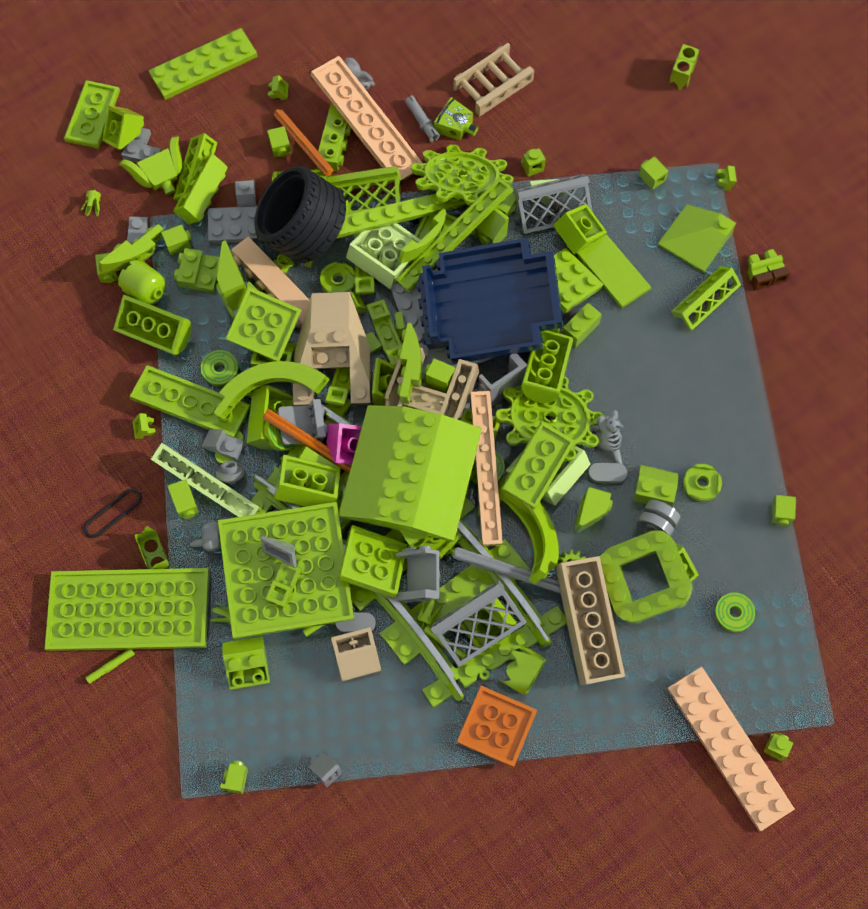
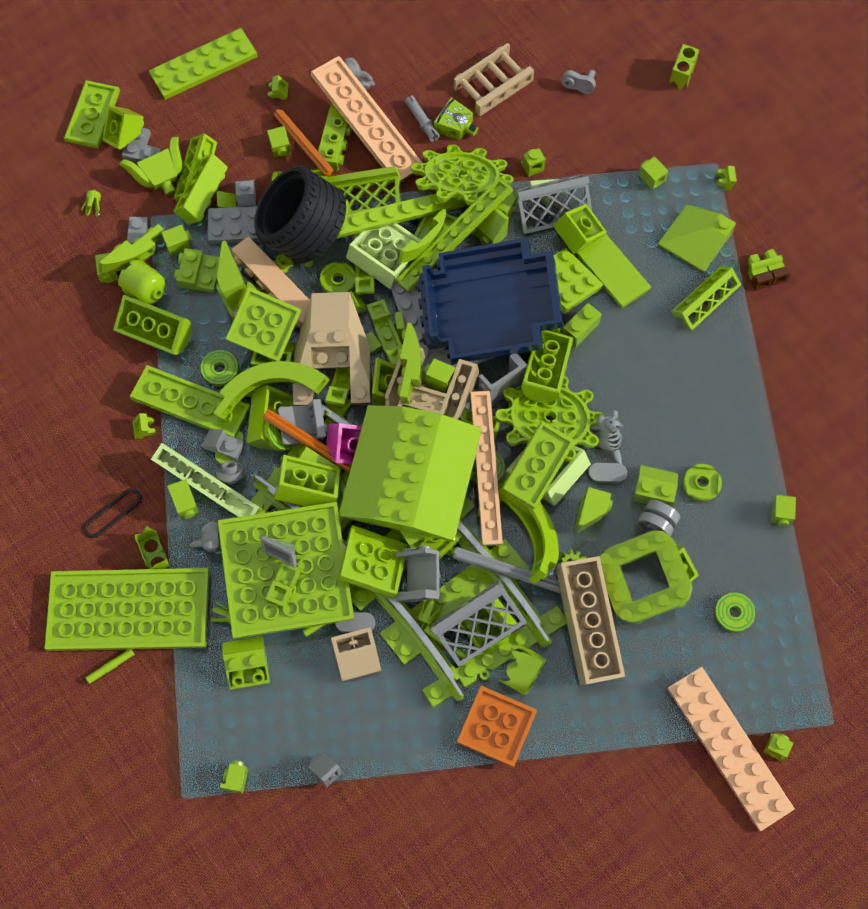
(226, 200): none -> lime slope
(579, 82): none -> light grey piece

